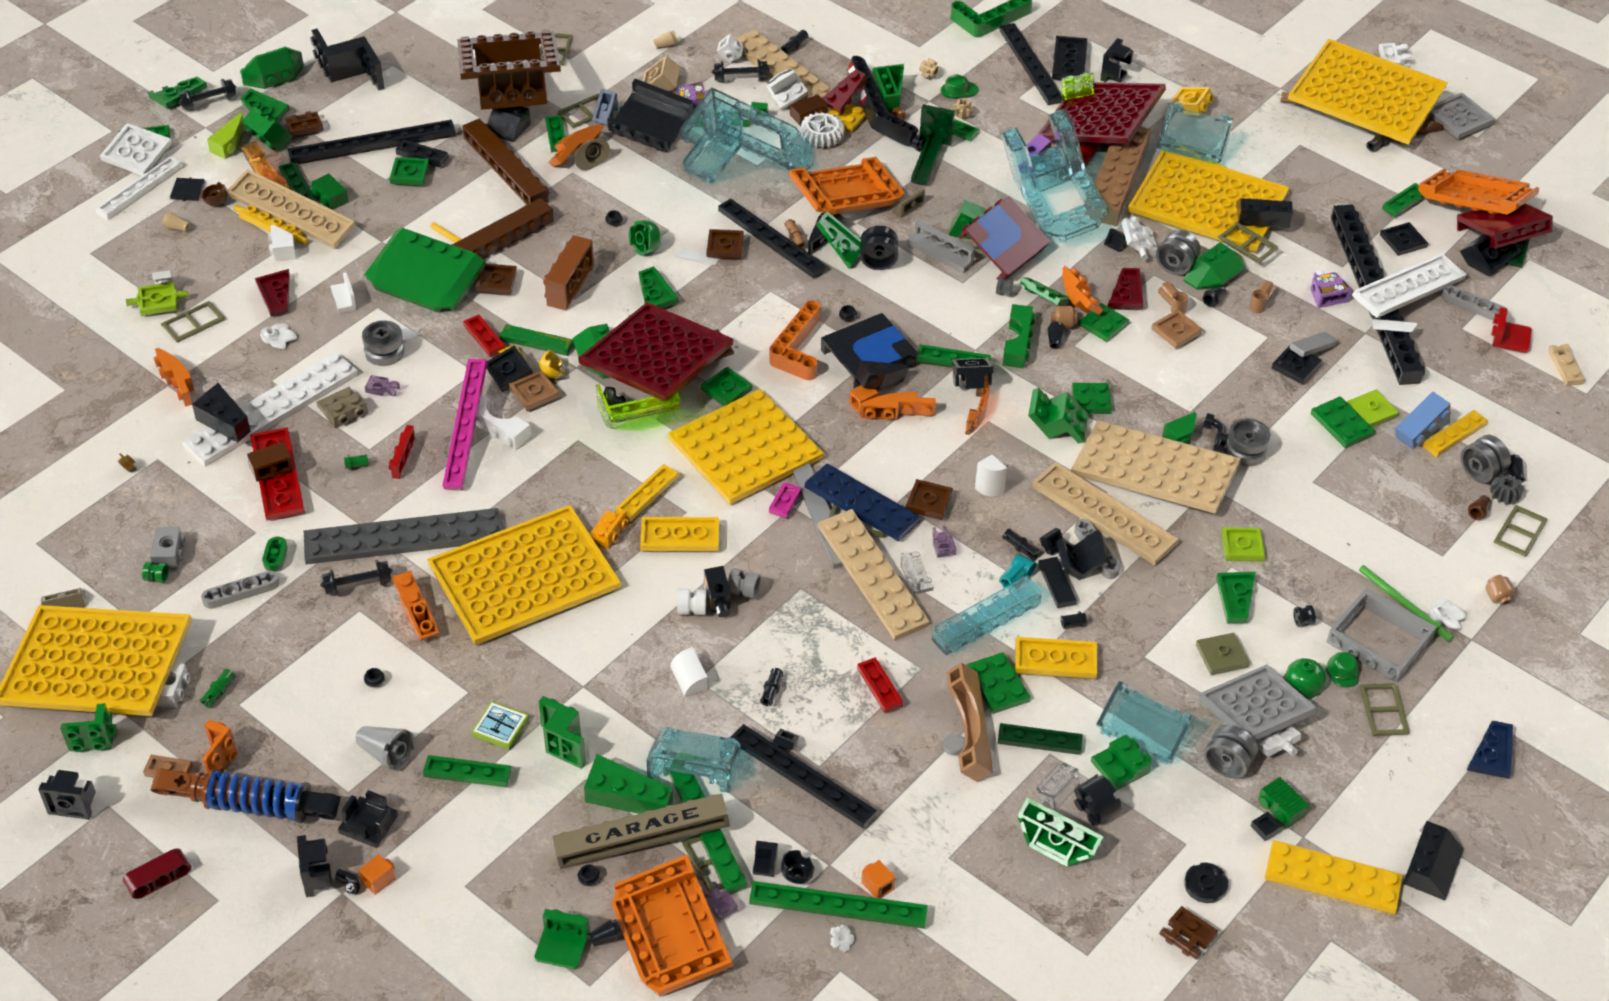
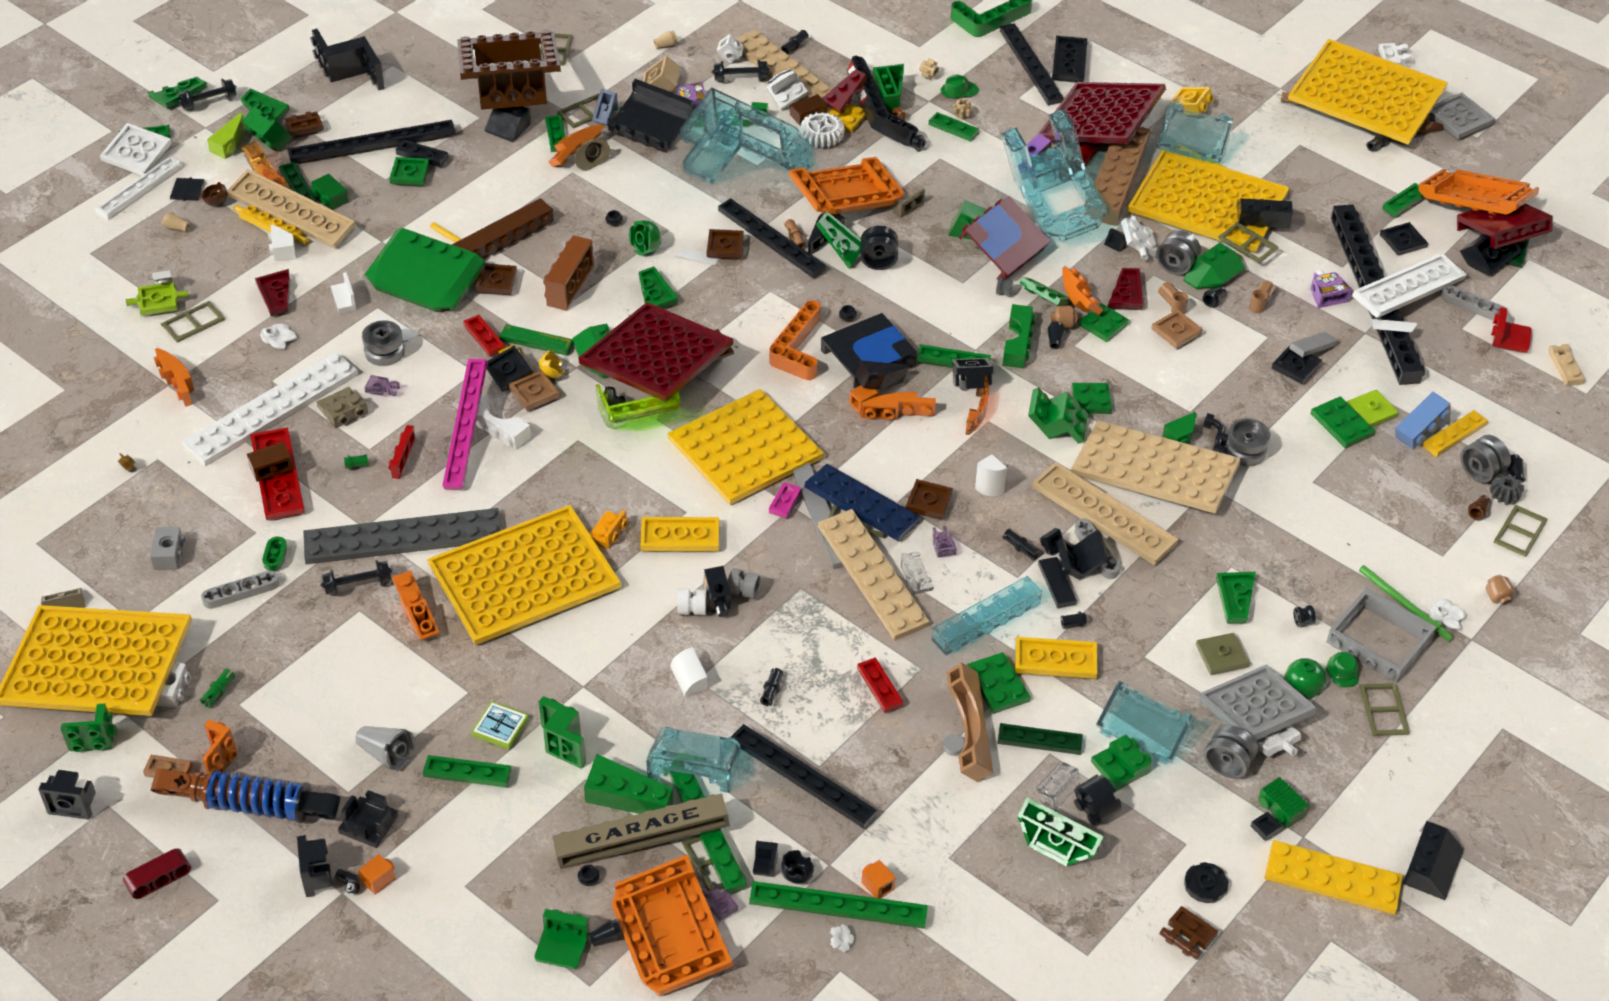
(155, 572): green wheel -> none
(221, 414): black wedge -> none
(272, 68): green wedge -> none
(374, 677): black plate -> none
(504, 162): reddish brown brick -> none
(647, 492): yellow plate -> none
(726, 386): green plate -> none
(785, 739): black plate -> none
(937, 129): dark green bracket -> none
(941, 250): light grey fence -> none
(1019, 568): teal piece -> none
(1078, 86): clear neon green plate -> none
(1111, 61): black panel -> none
(1242, 544): lime tile -> none
(1494, 751): dark blue wing -> none

